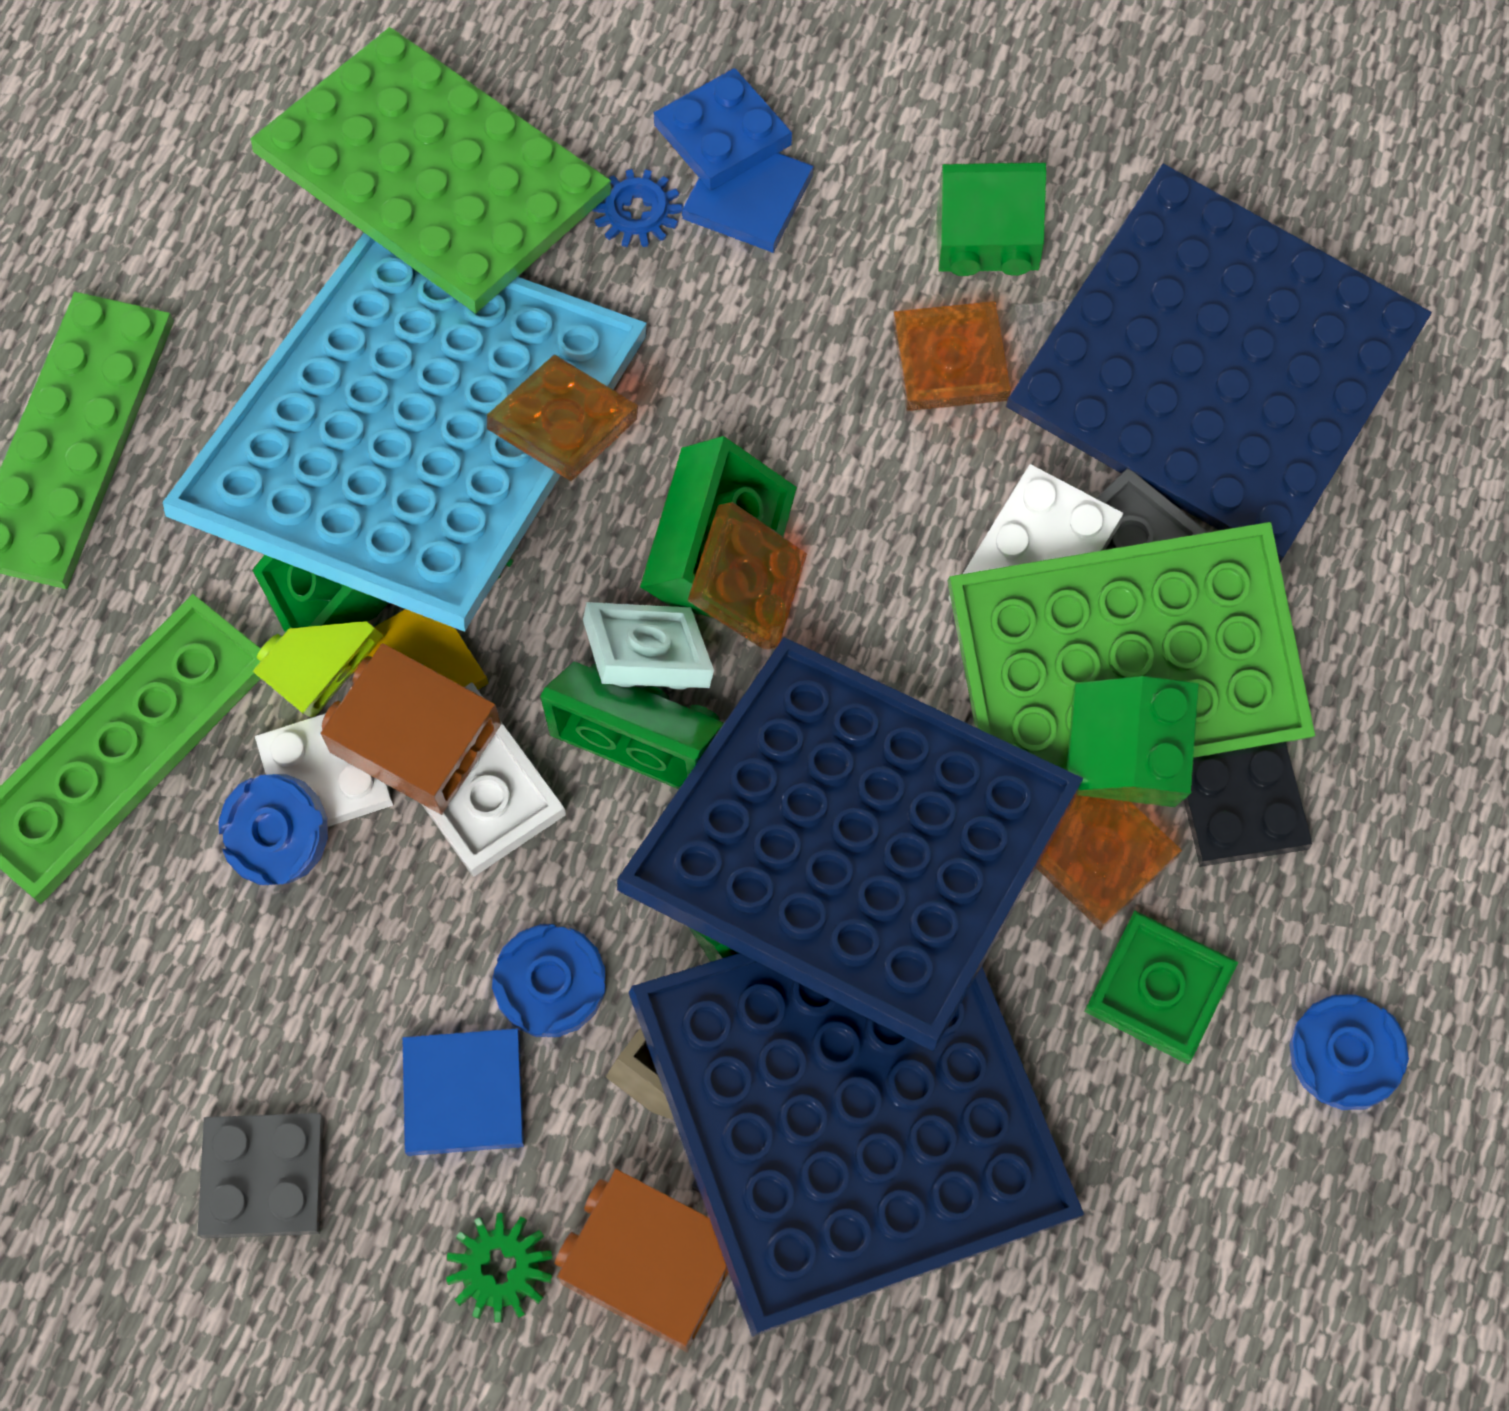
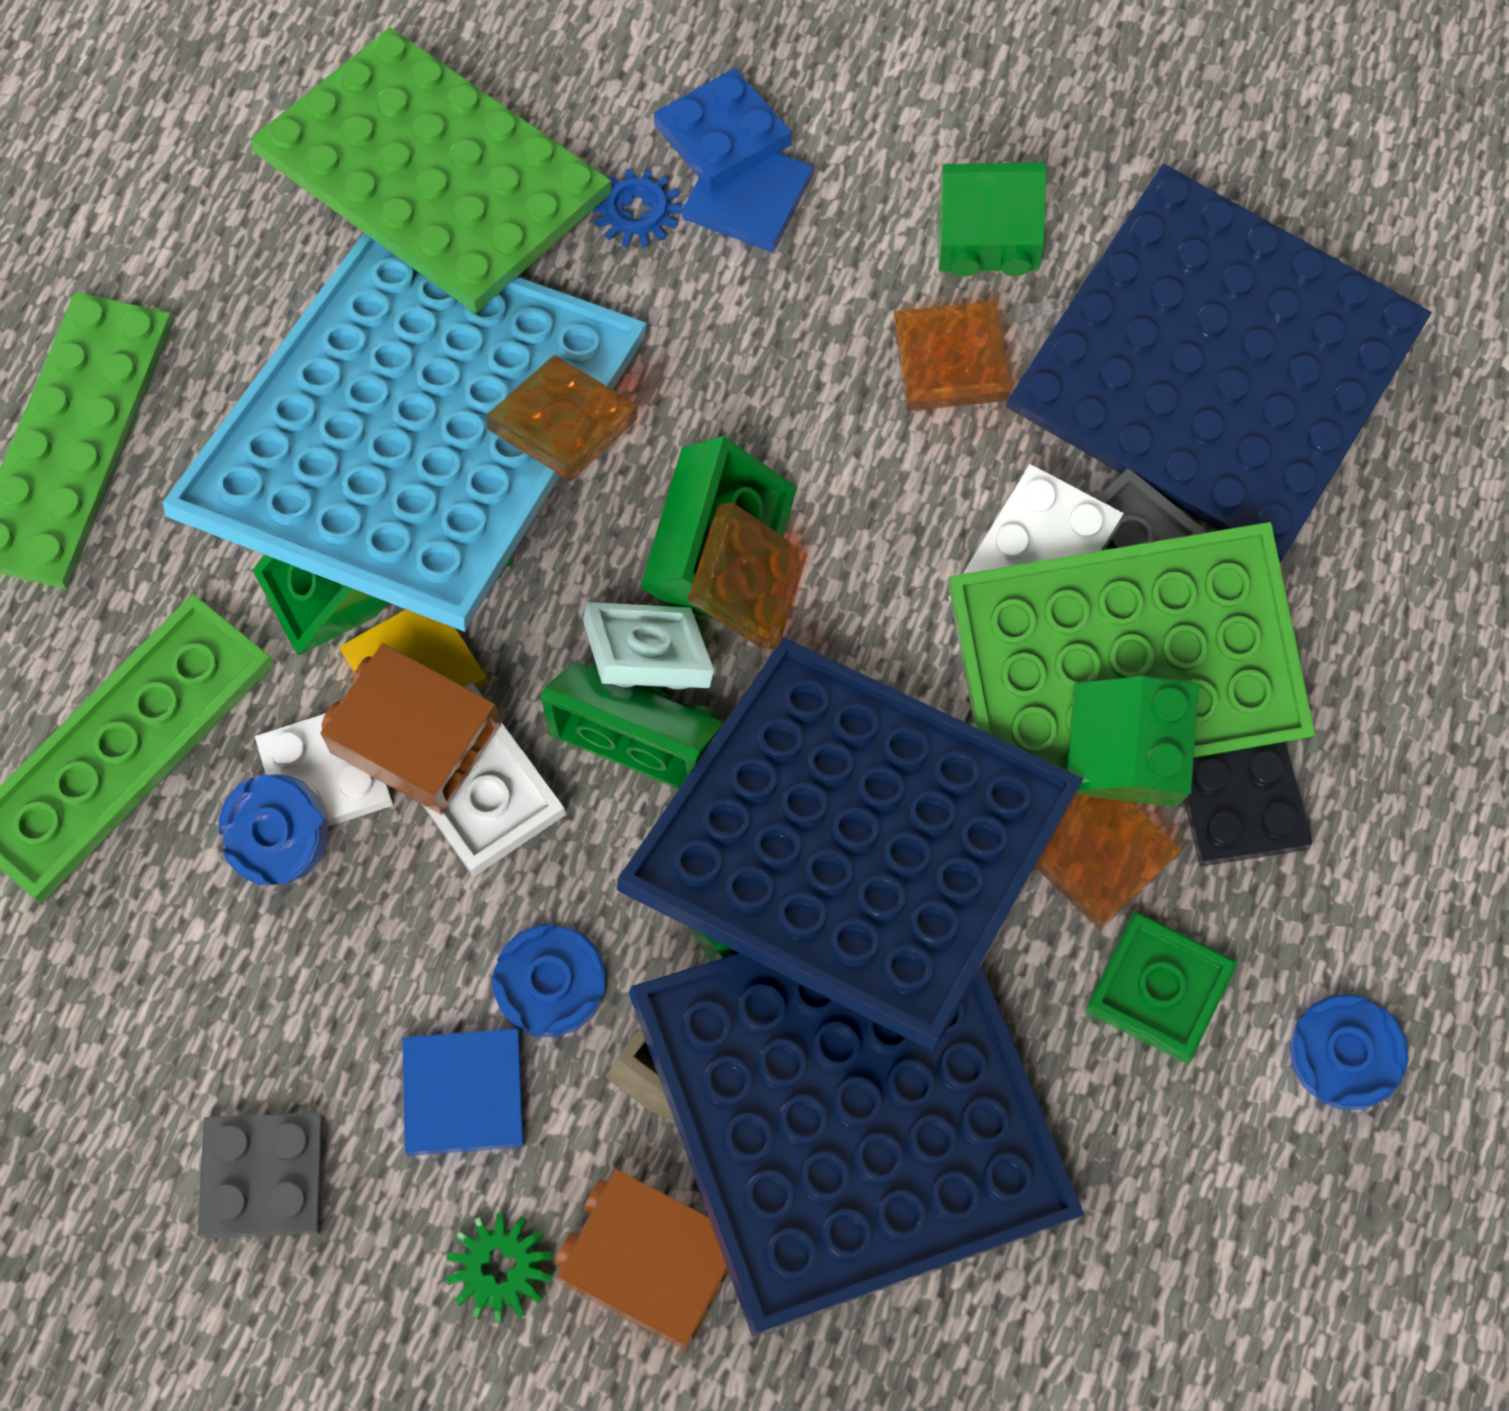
(314, 661): lime slope -> none

